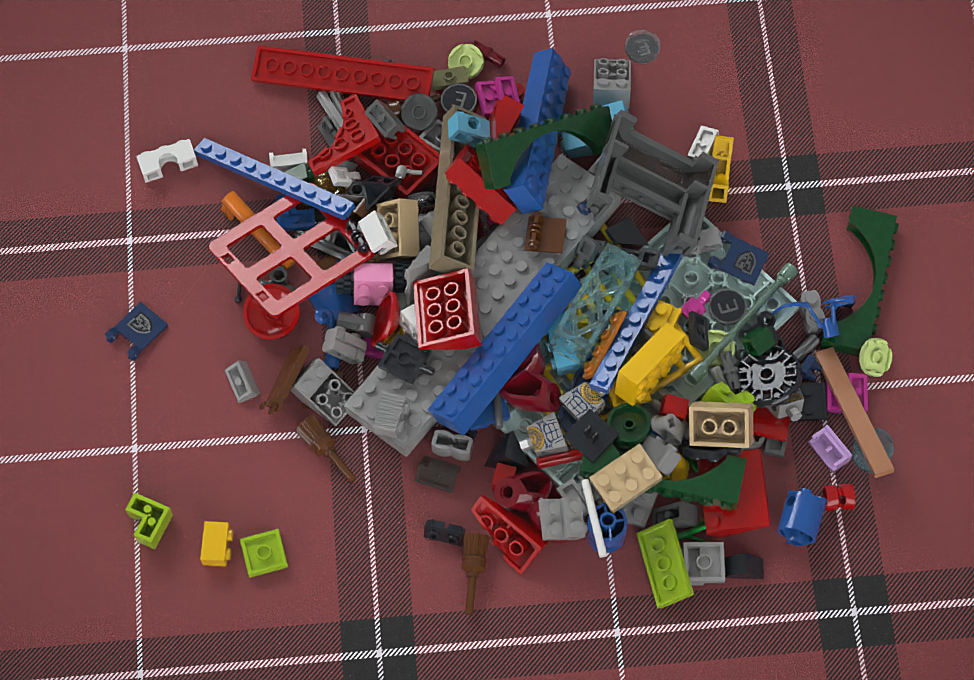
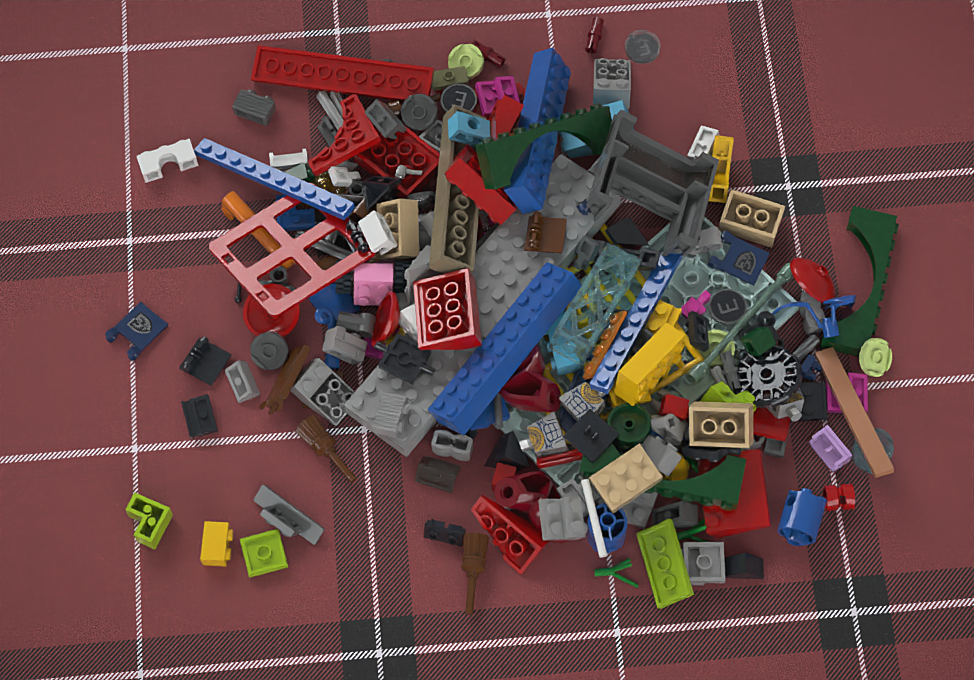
(199, 416): none -> black plate
(205, 361): none -> black hinge
(254, 107): none -> dark grey brick
(269, 350): none -> dark grey tile
(286, 516): none -> dark grey bracket
(594, 35): none -> dark red pin
(611, 571): none -> green plant
(751, 218): none -> tan brick
(813, 279): none -> red dish

